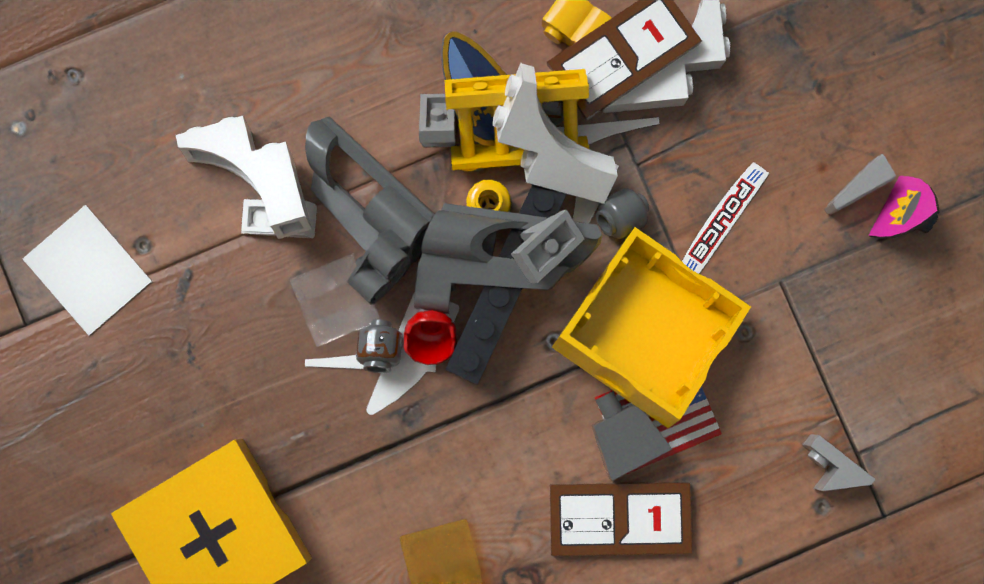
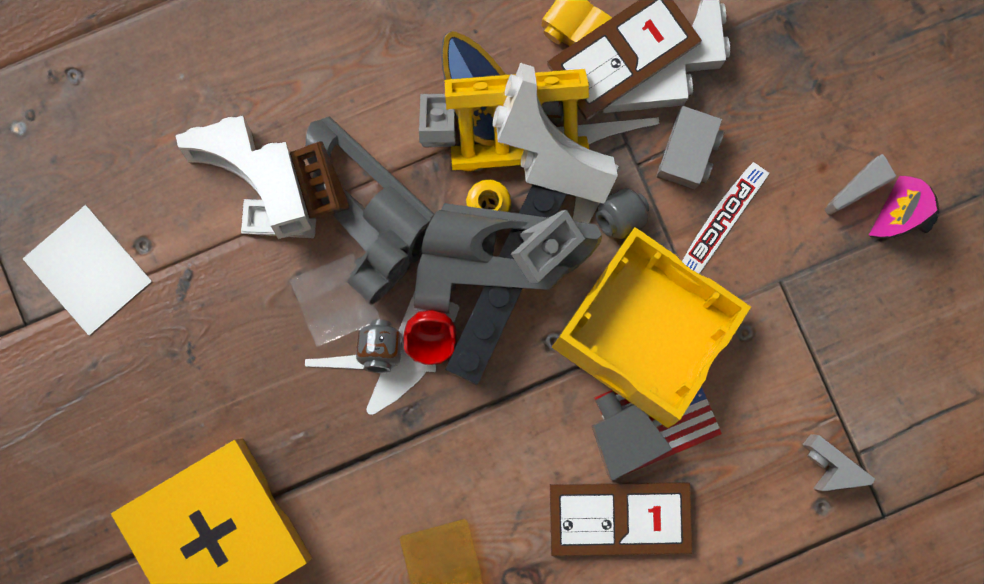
(333, 189): none -> reddish brown slope
(690, 148): none -> light grey brick

